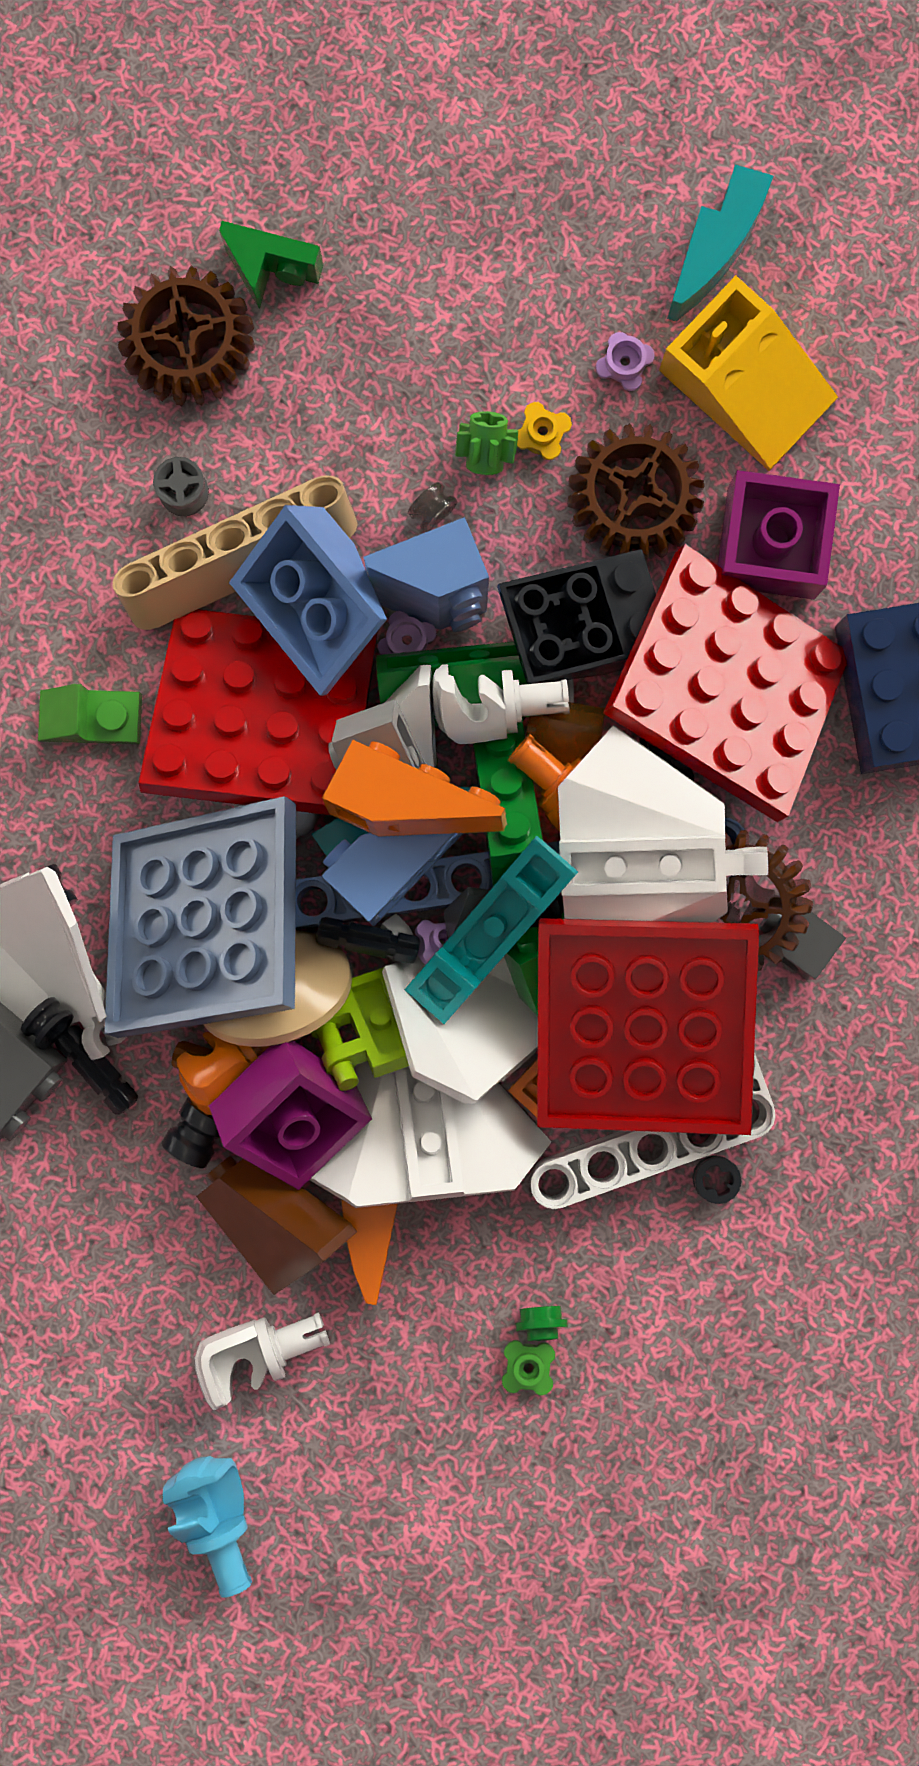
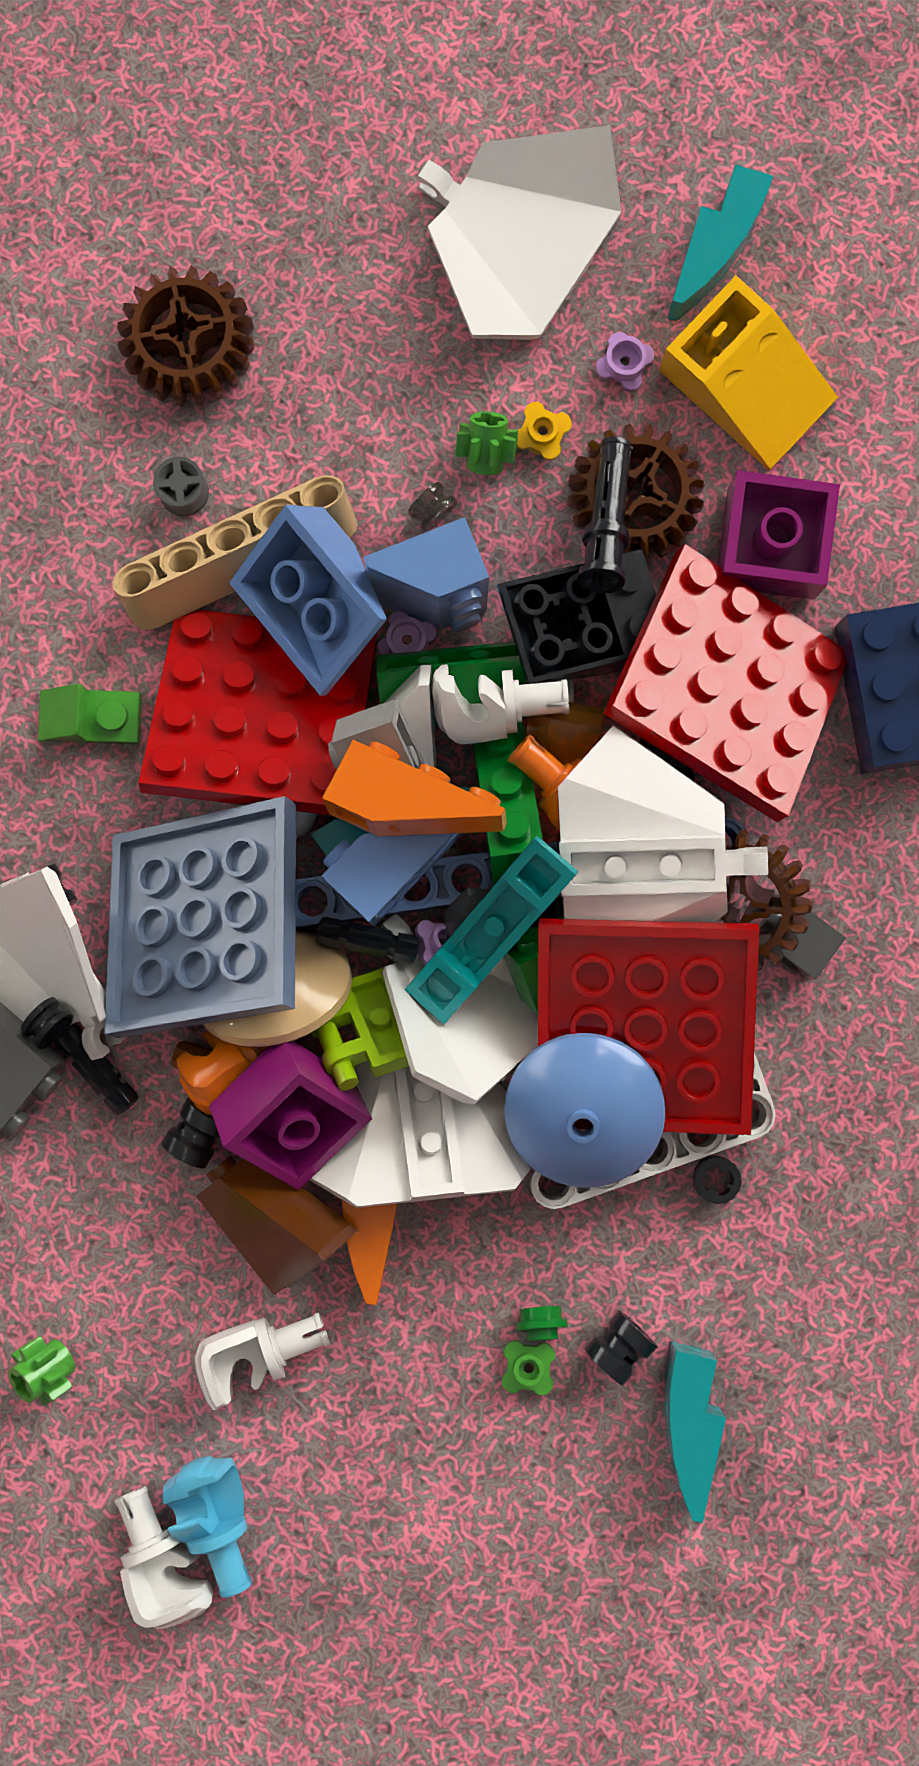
(41, 1371): none -> bright green gear
(151, 1585): none -> white piece
(260, 252): green slope -> none
(523, 226): none -> white panel
(589, 1080): none -> medium blue dish
(606, 534): none -> black pin
(620, 1347): none -> black wheel
(692, 1424): none -> teal slope

